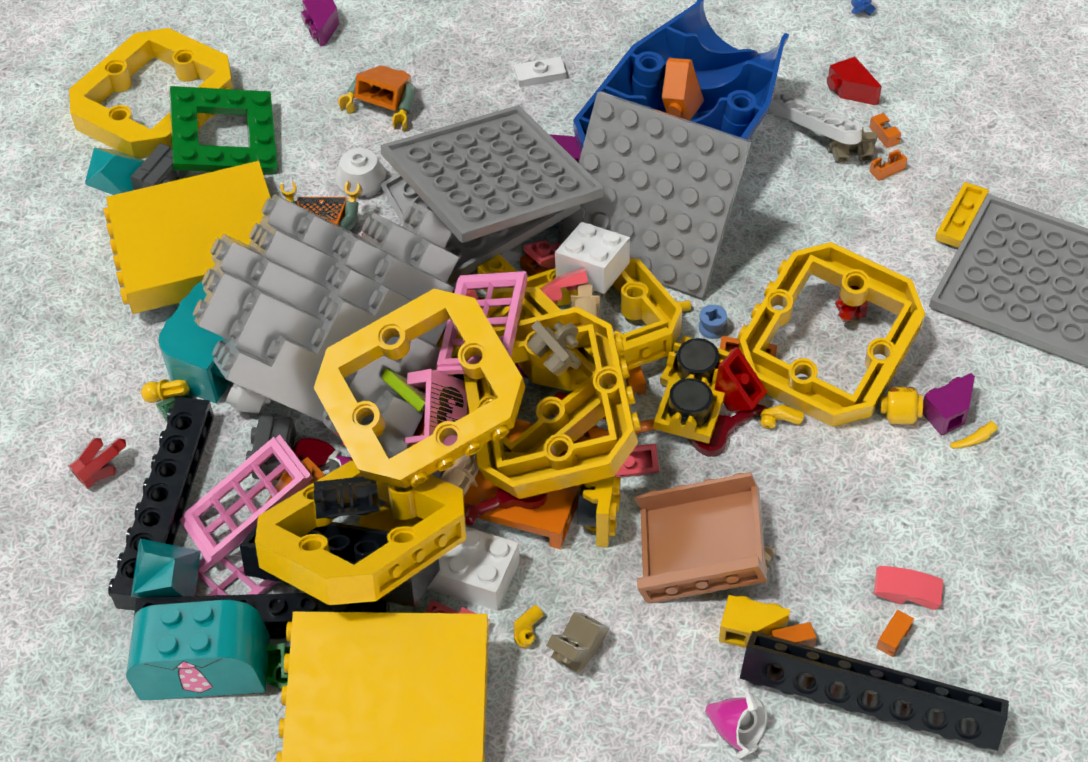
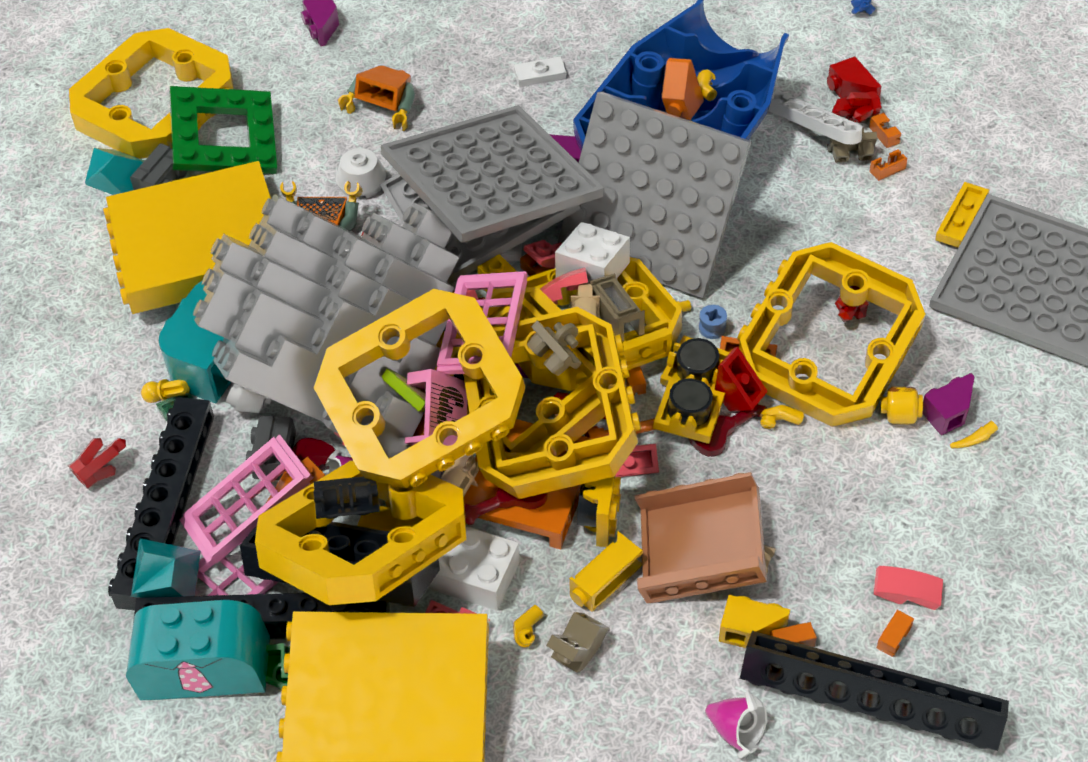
(605, 573): none -> yellow window
(617, 305): none -> dark tan window
(704, 79): none -> yellow arm
(858, 106): none -> red rock

